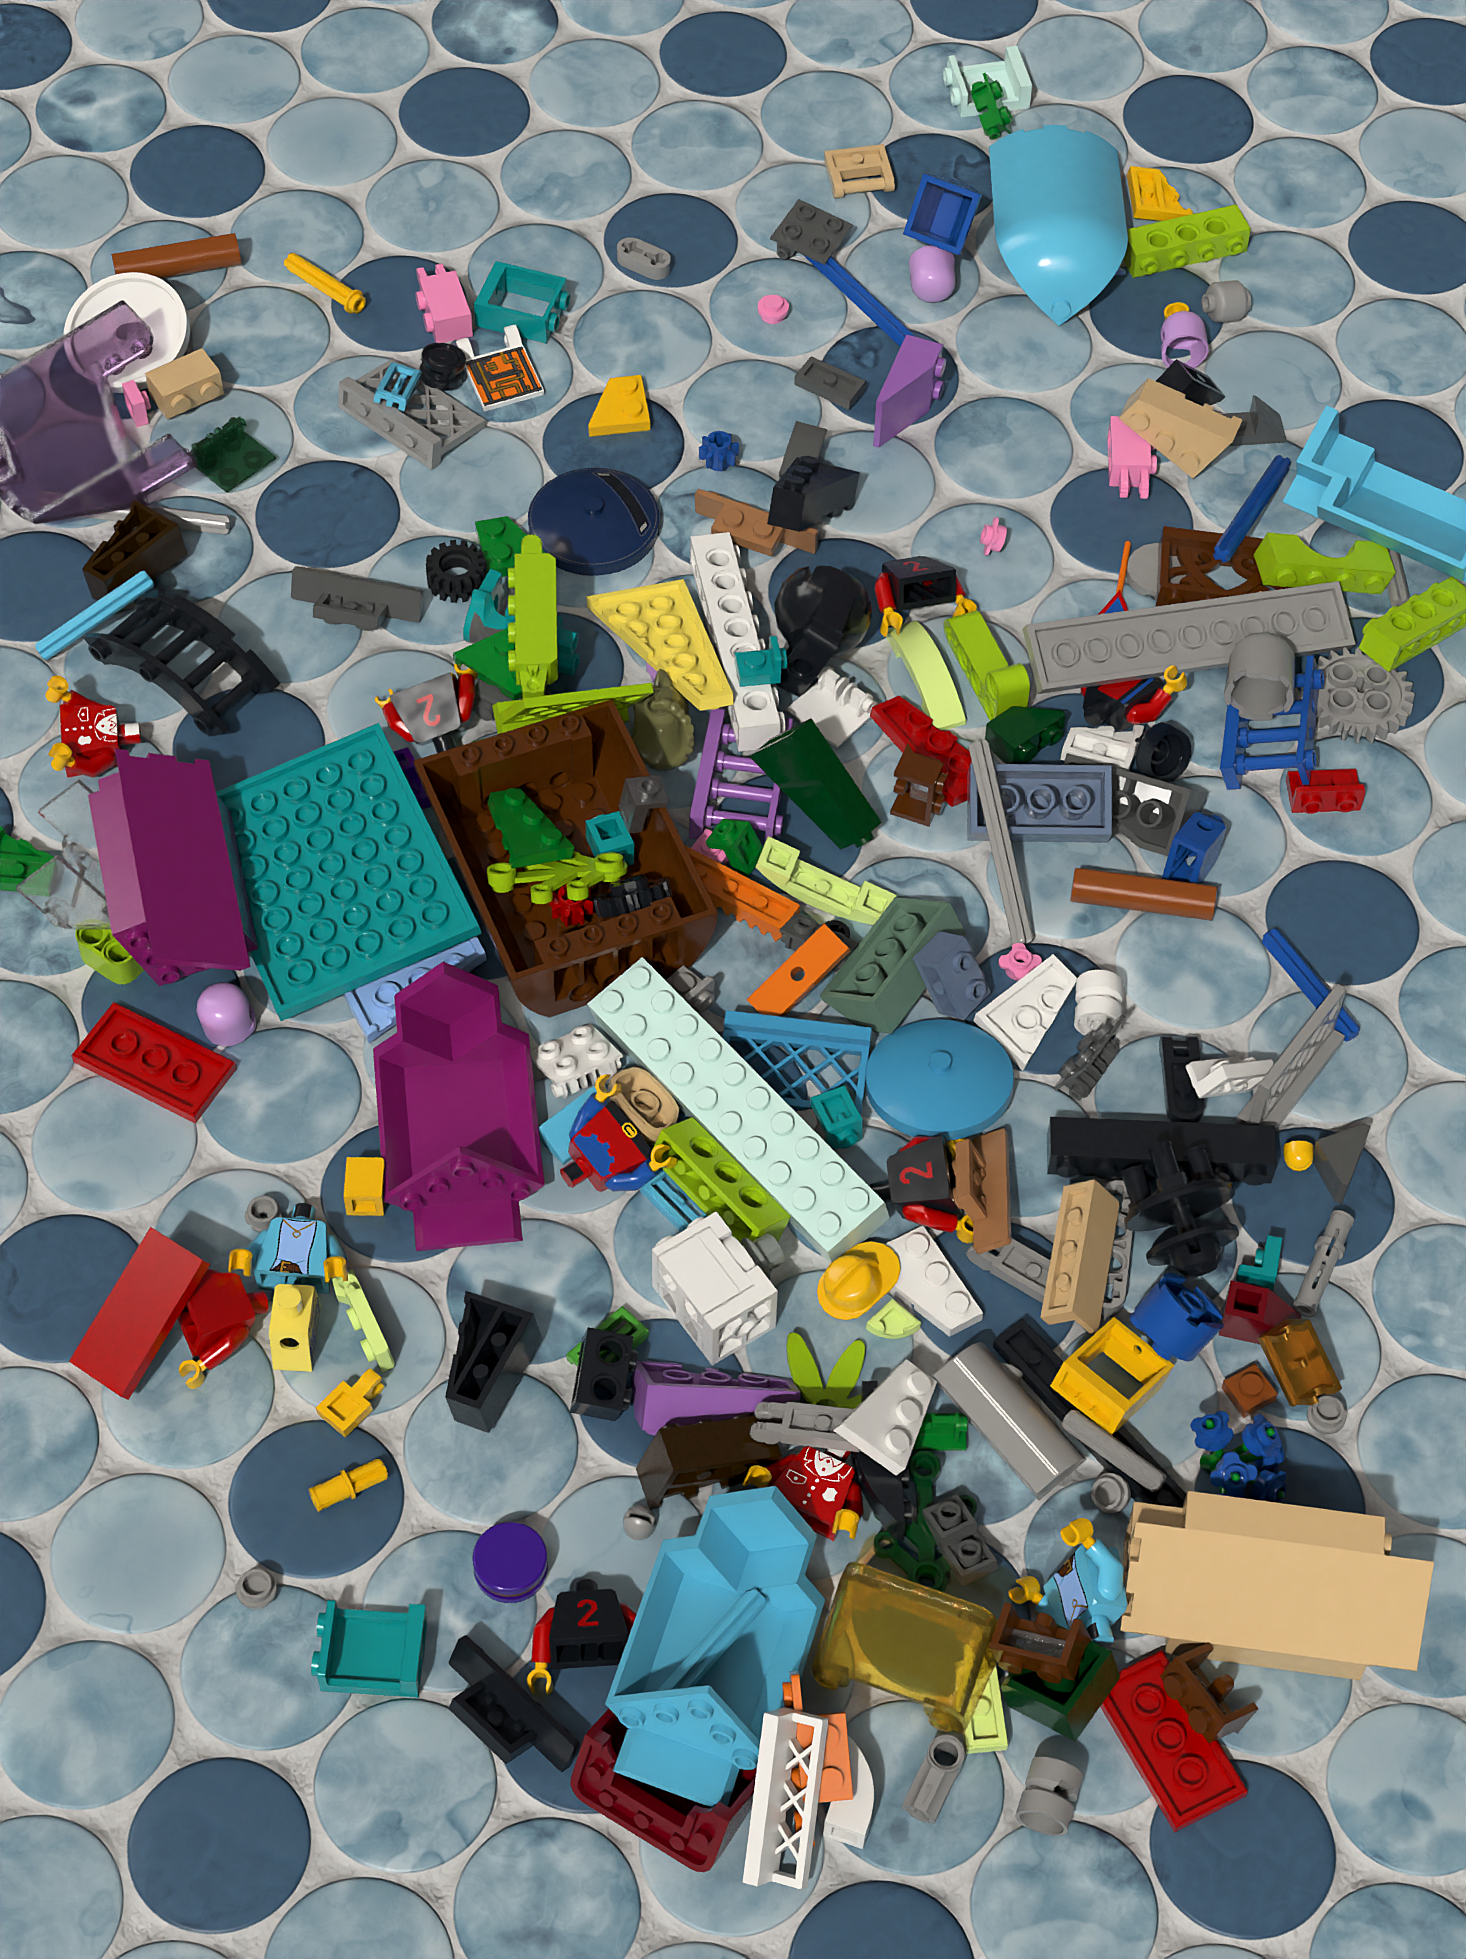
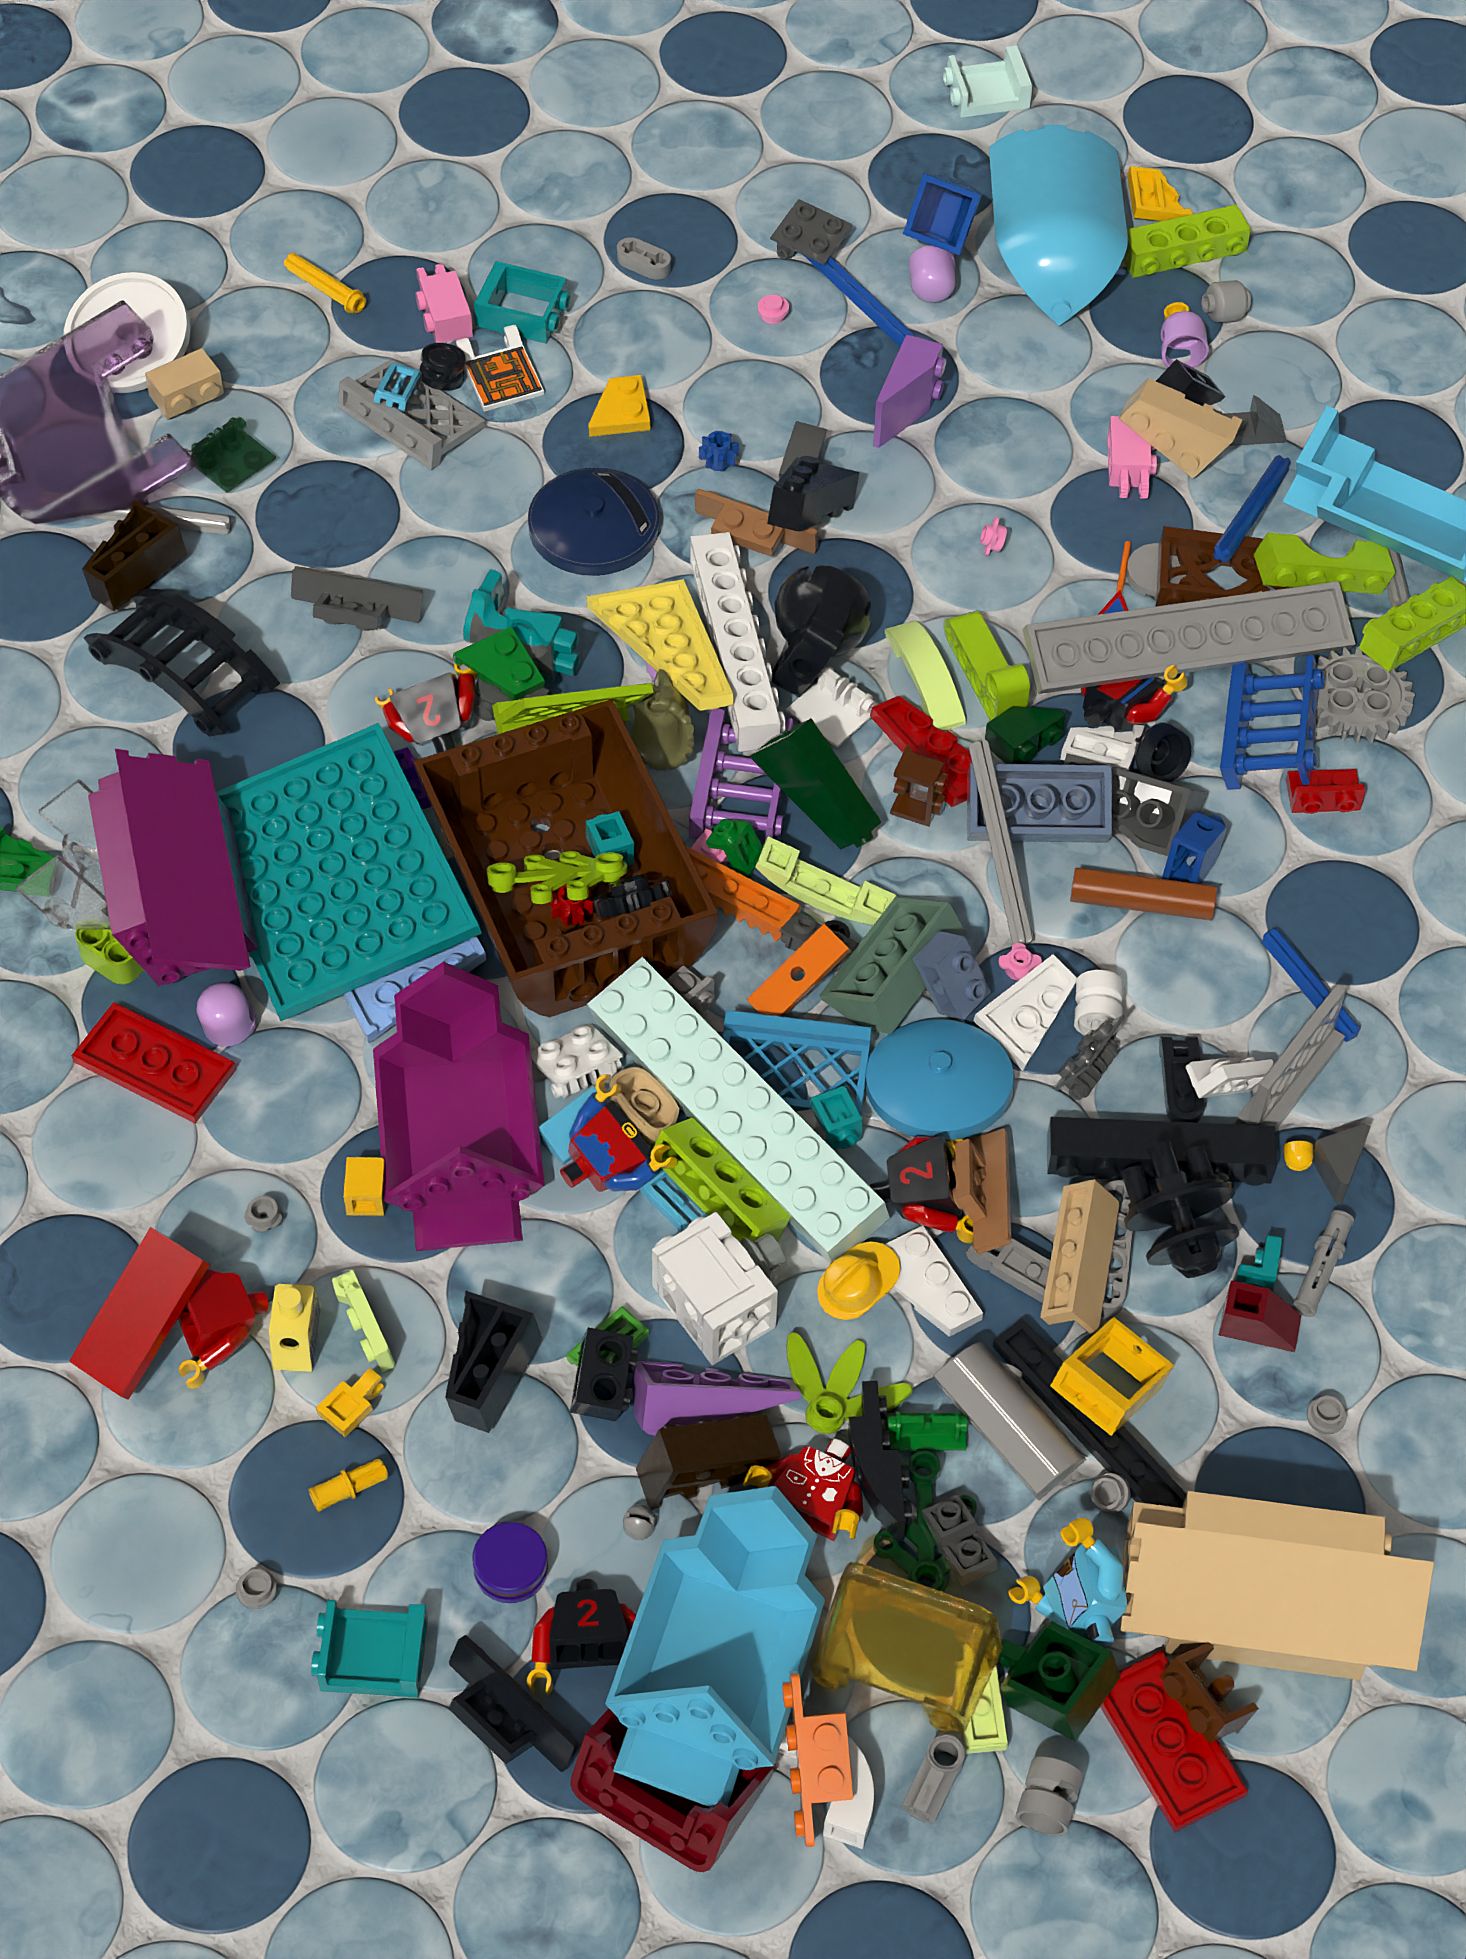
(87, 732): red torso -> none
(94, 615): medium azure axle -> none
(136, 403): bright pink plate -> none
(180, 257): dark orange brick -> none
(293, 1253): torso -> none
(451, 557): black tyre -> none
(499, 542): green wing -> none
(526, 830): green wing -> none
(535, 618): lime hinge -> none
(638, 798): flat silver bracket -> none
(716, 1642): medium azure axle -> none
(761, 666): teal bracket -> none
(771, 1798): white fence -> none
(801, 1425): light grey hinge -> none
(830, 382): dark grey plate -> none
(859, 163): tan plate -> none
(890, 1417): white wing -> none
(893, 1322): yellowish green tile -> none
(917, 584): black torso -> none
(989, 96): green hinge -> none
(1038, 1645): reddish brown window -> none
(1113, 1450): light grey axle -> none
(1177, 1318): blue brick -> none
(1229, 1466): blue plant -> none
(1249, 1390): dark orange plate -> none
(1260, 676): light grey cylinder -> none
(1299, 1362): pearl gold hinge -> none

